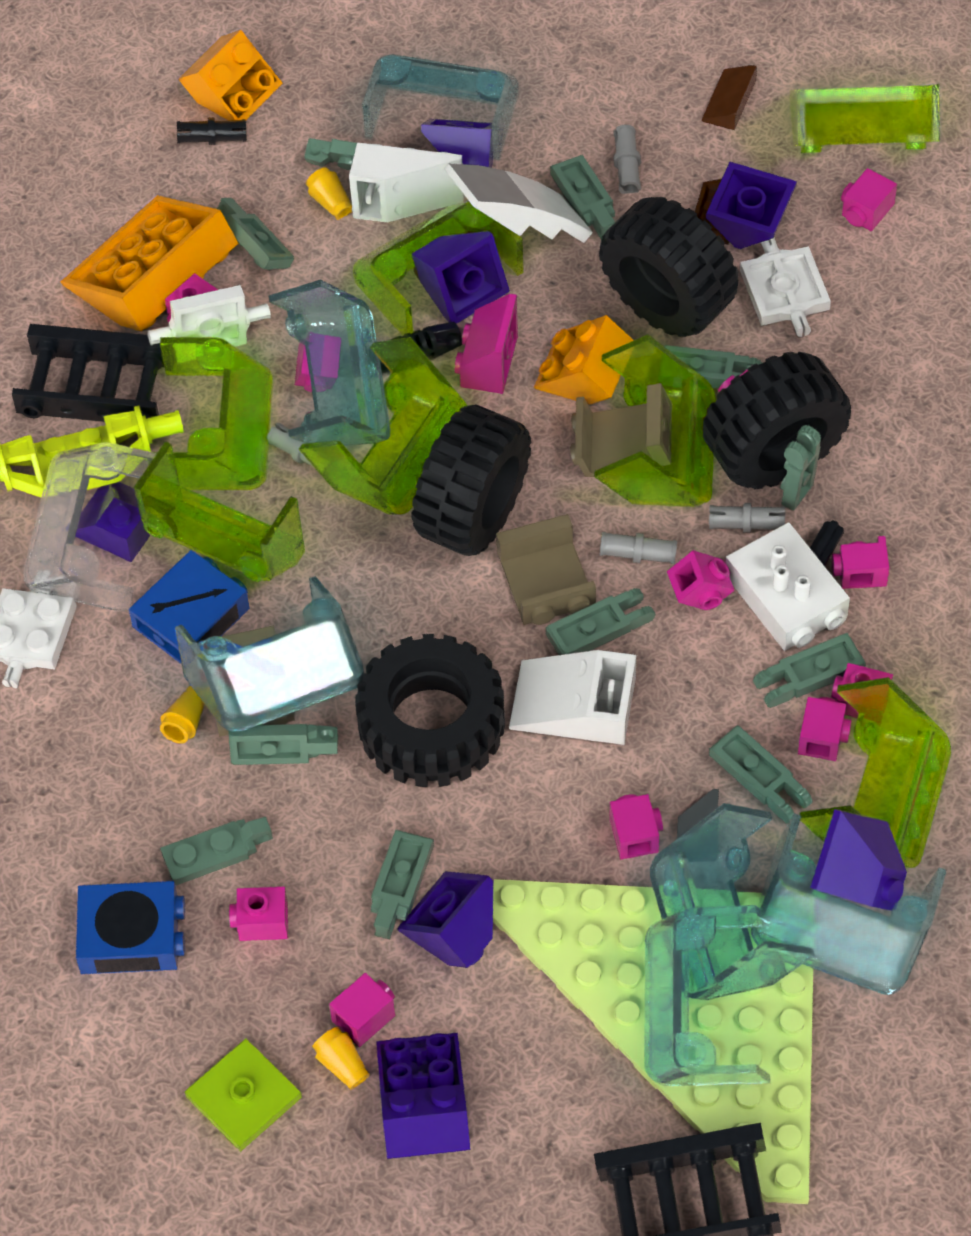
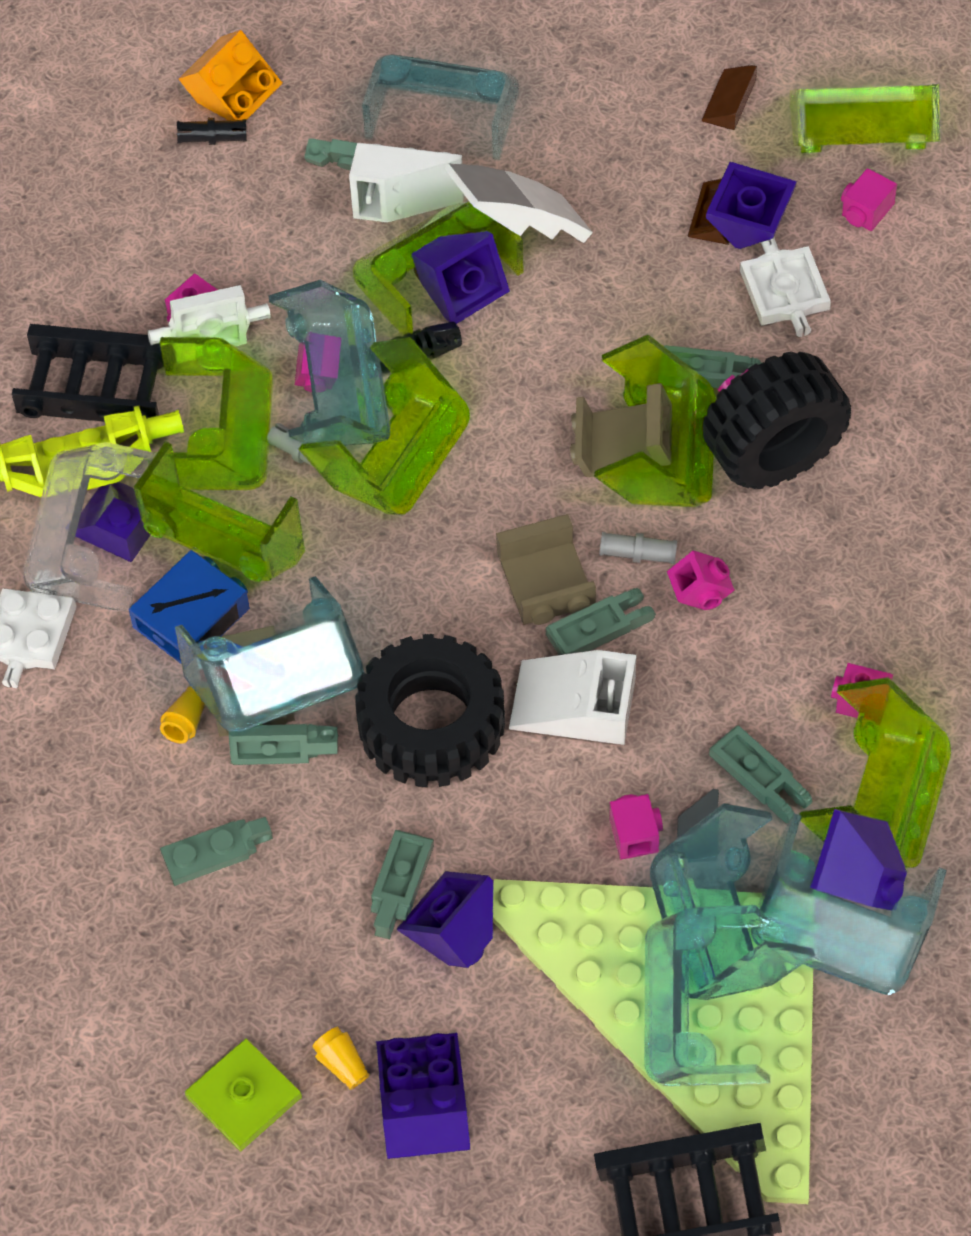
(129, 927): blue brick -> none
(151, 259): light orange slope -> none
(255, 237): sand green hinge -> none
(260, 913): dark pink brick -> none
(328, 191): yellow cone -> none
(363, 1008): dark pink brick -> none
(463, 138): dark purple slope -> none
(471, 480): black tyre -> none
(489, 346): dark pink slope -> none
(576, 364): light orange slope -> none
(584, 193): sand green hinge -> none
(627, 159): light grey pin -> none
(669, 266): black tyre -> none
(746, 517): light grey pin -> none
(790, 584): white piece -> none
(800, 466): sand green hinge -> none
(809, 669): sand green hinge -> none
(823, 728): dark pink brick -> none
(862, 564): dark pink brick -> none

